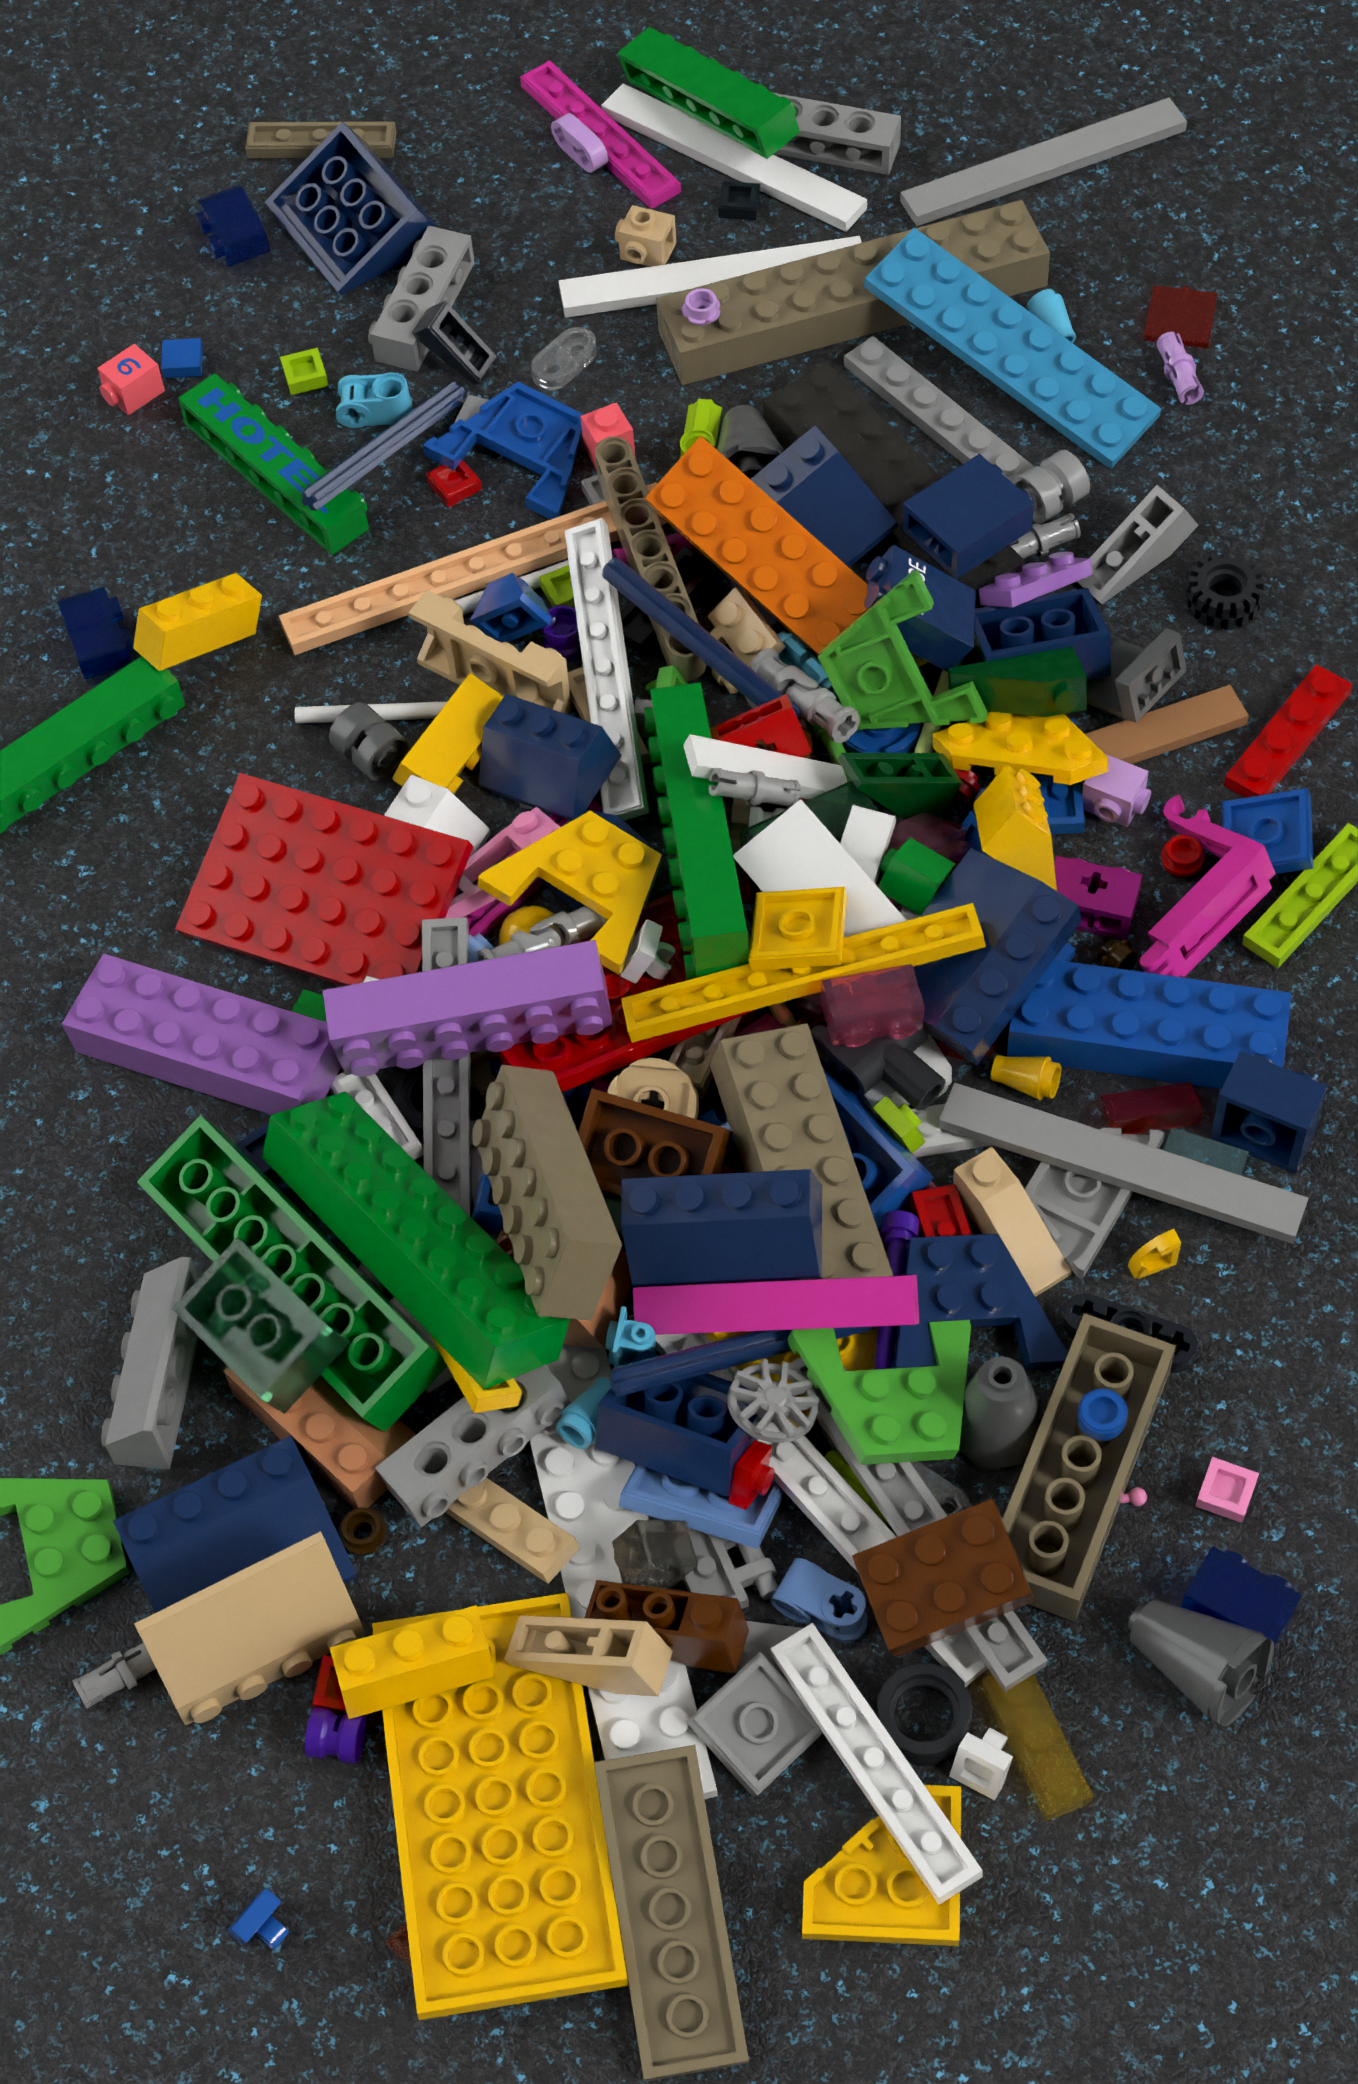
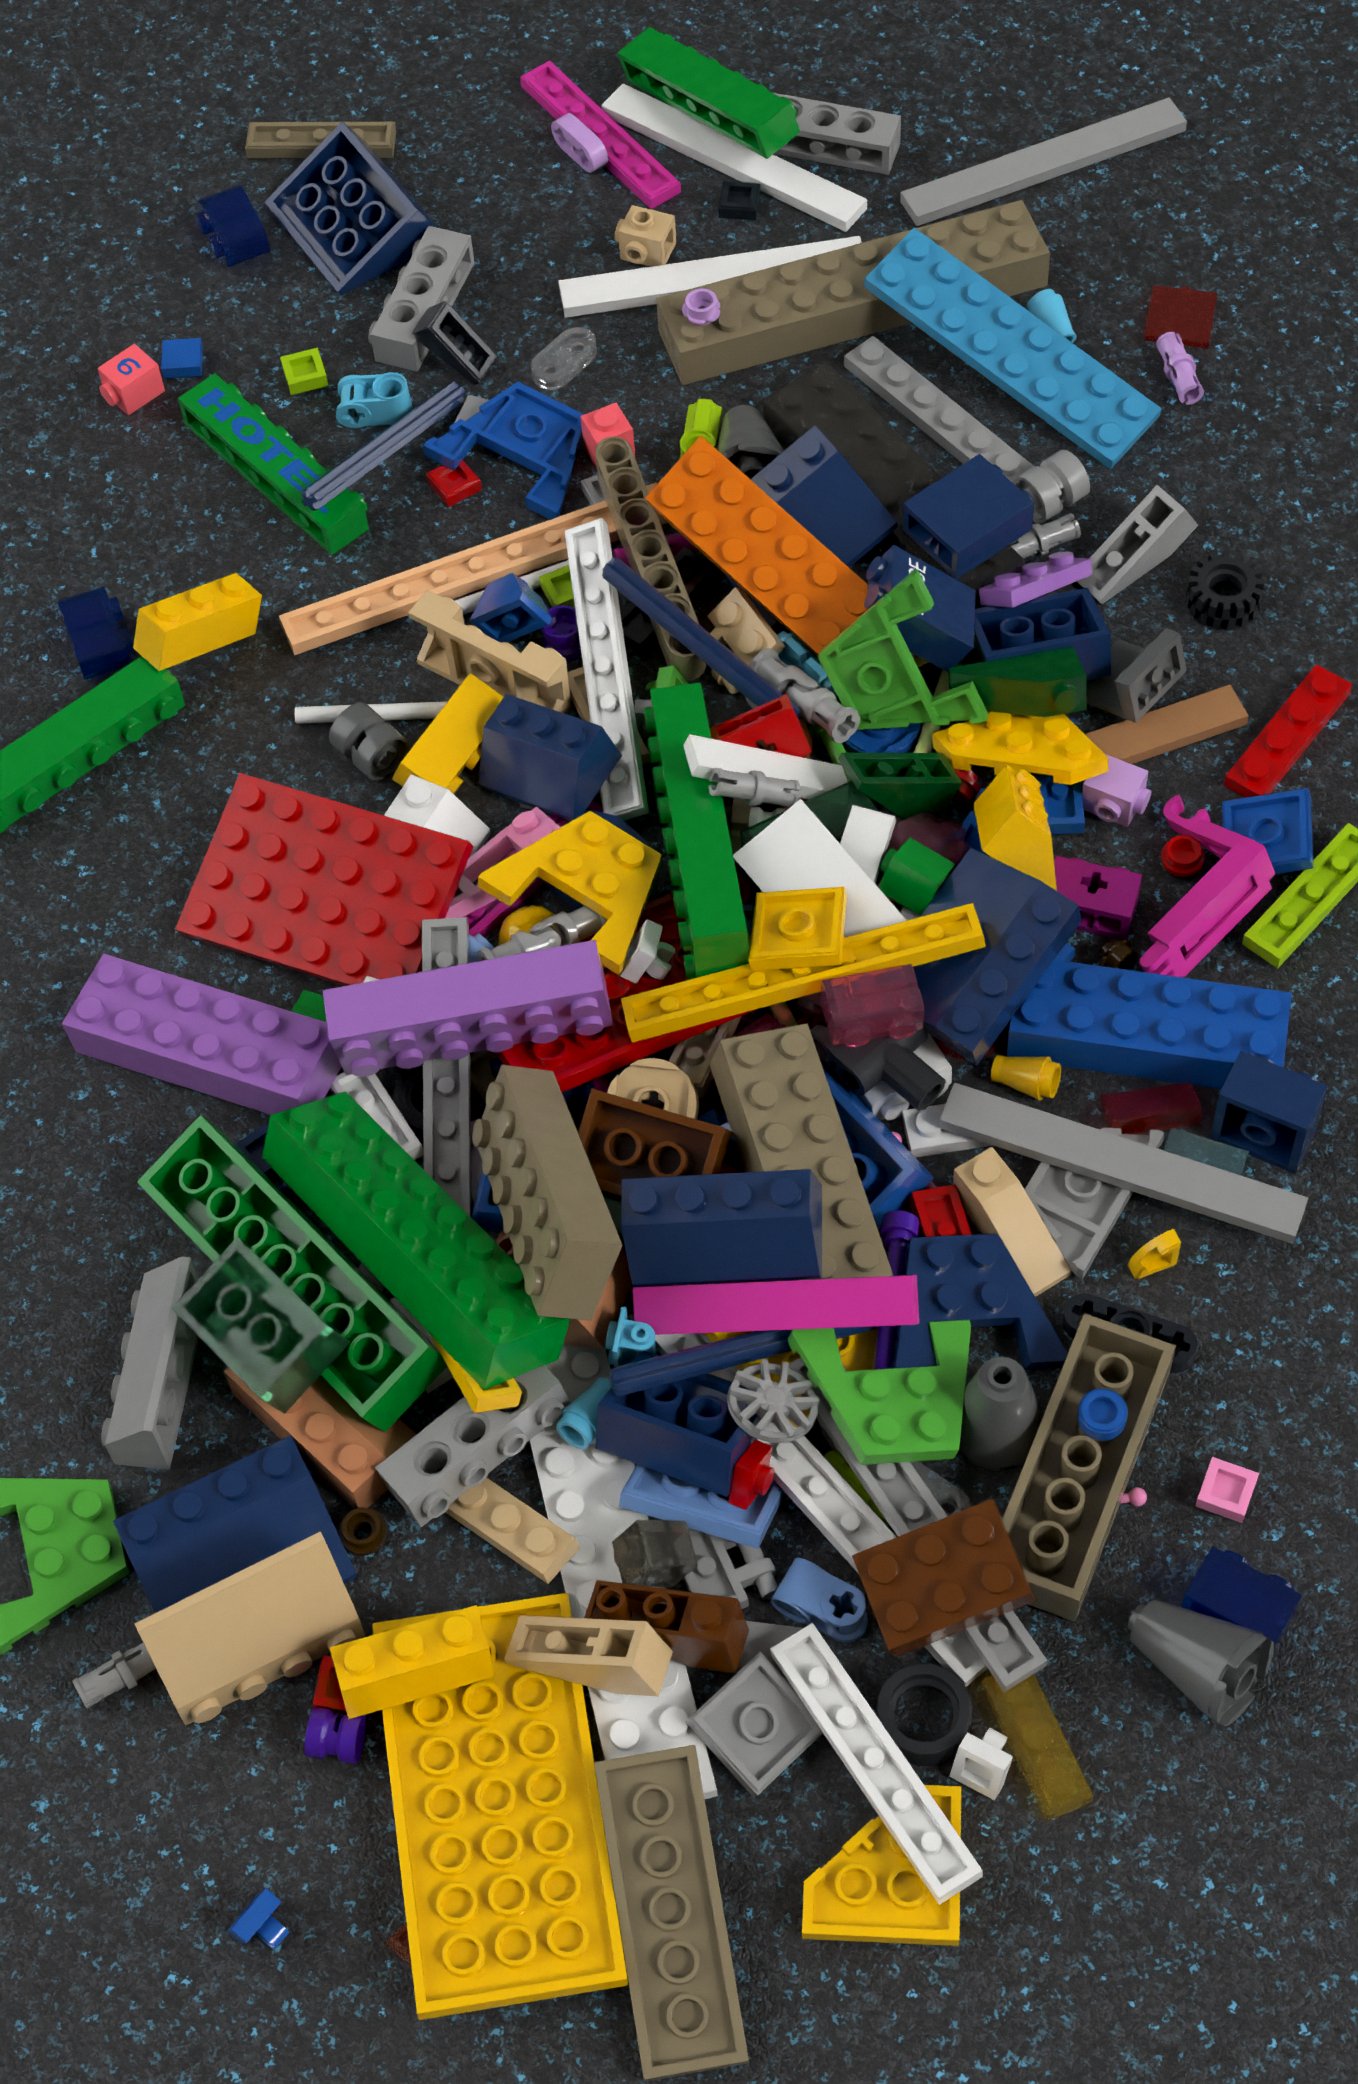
(901, 1123): lime plate -> none

